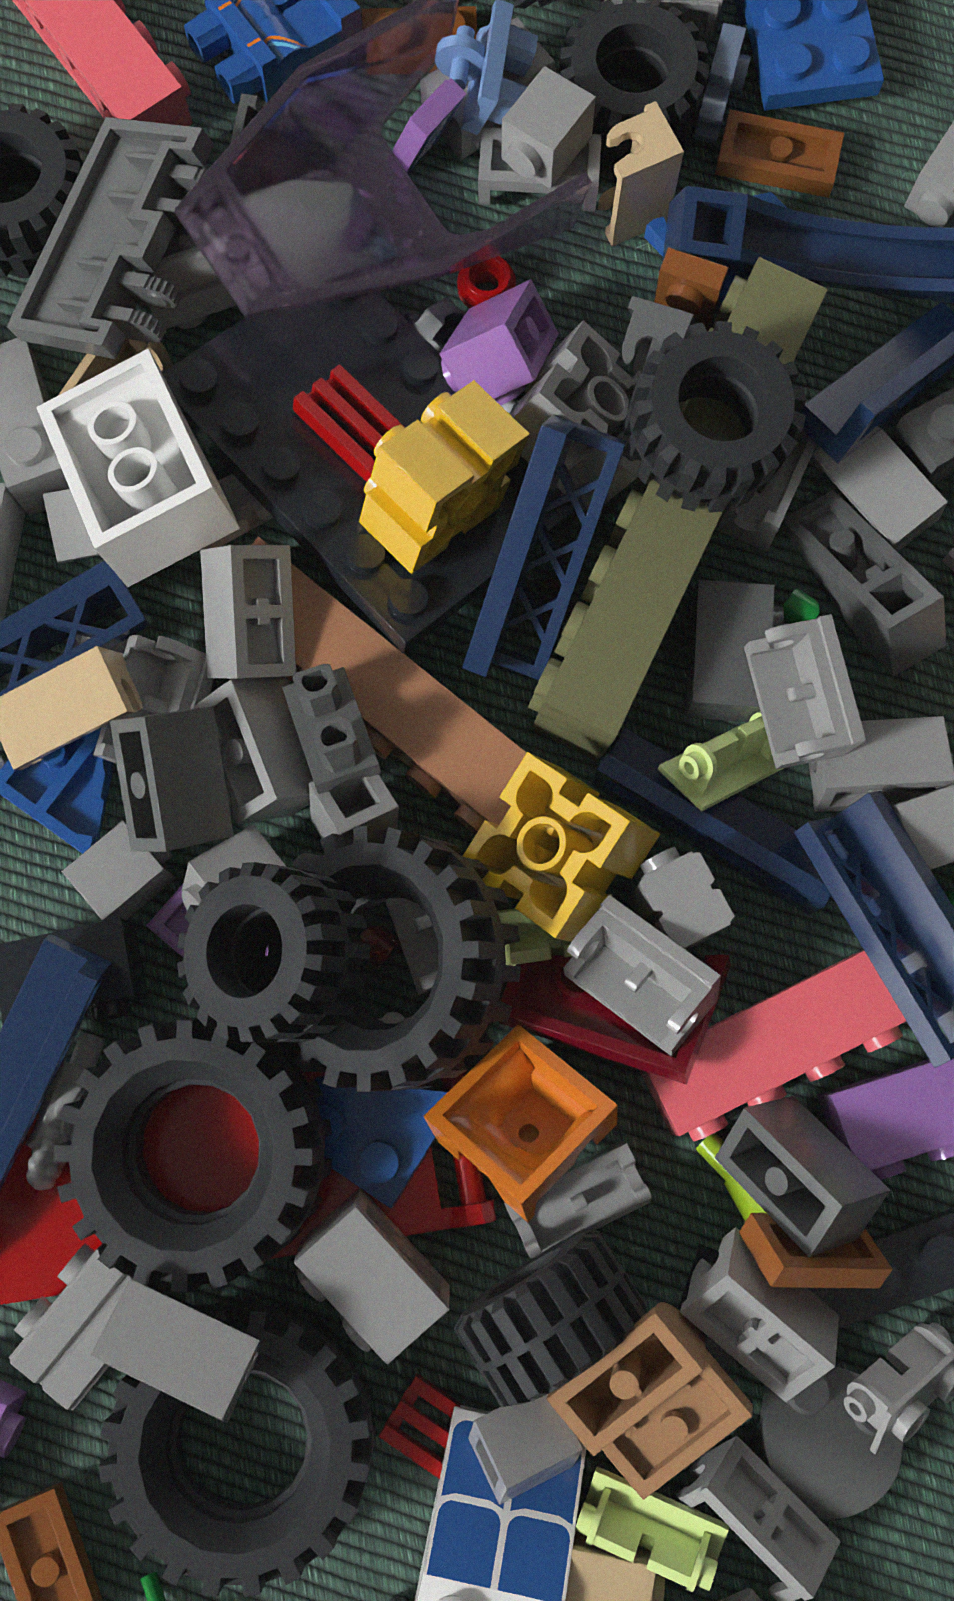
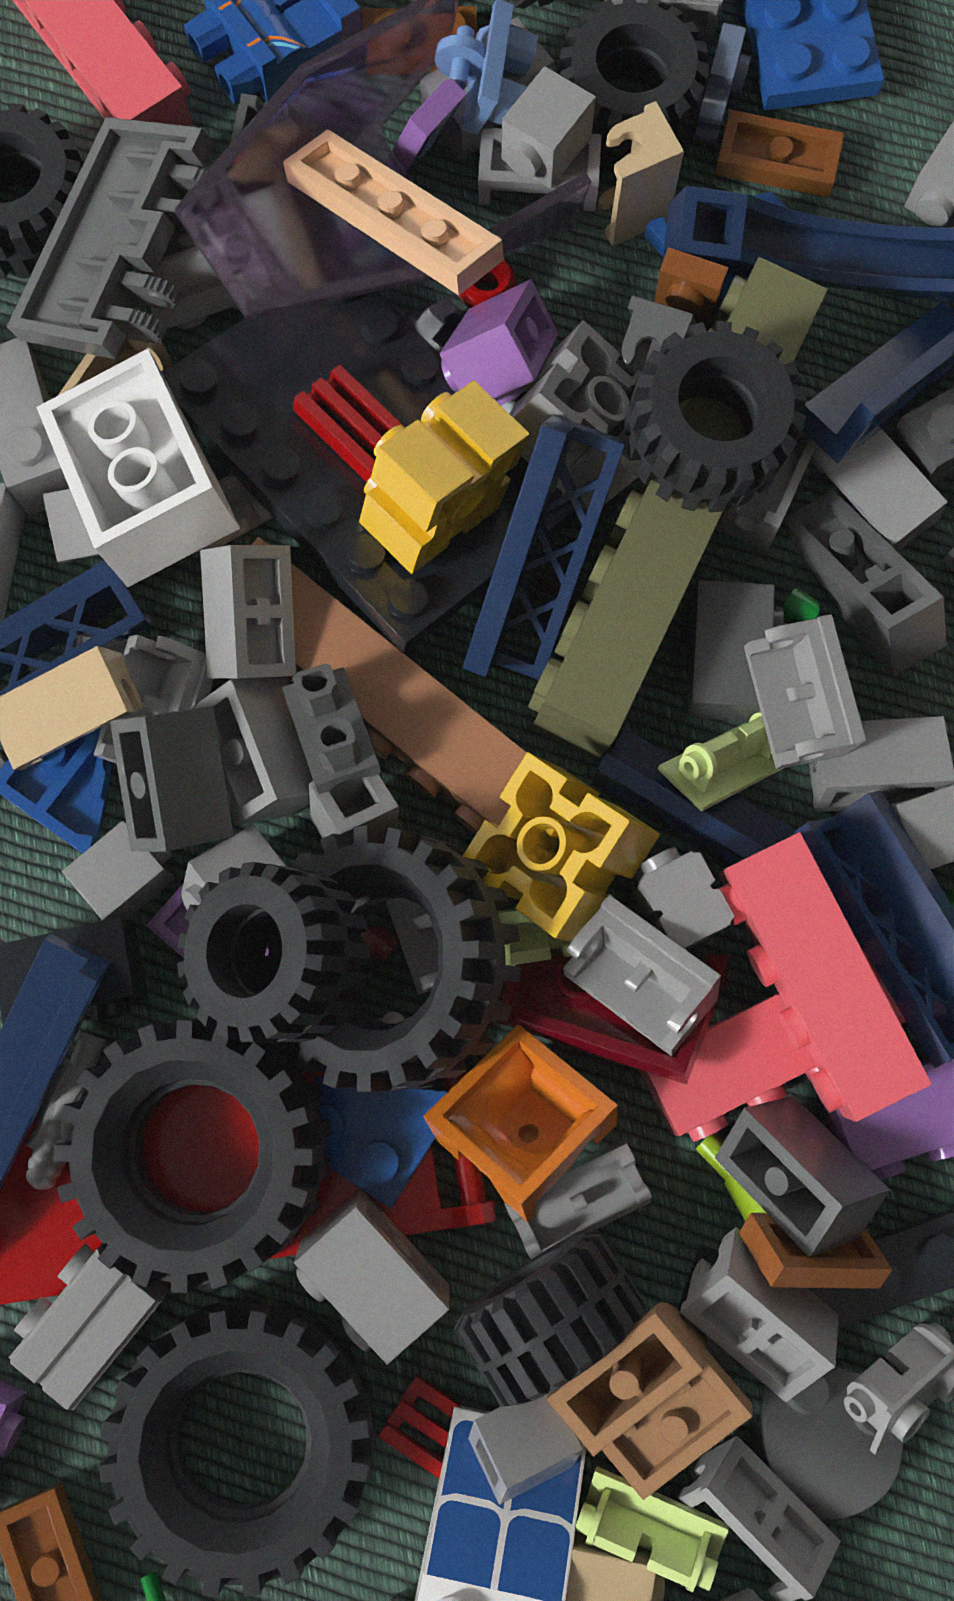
(177, 1350): light grey hinge -> none
(394, 211): none -> light nougat plate
(823, 981): none -> coral brick

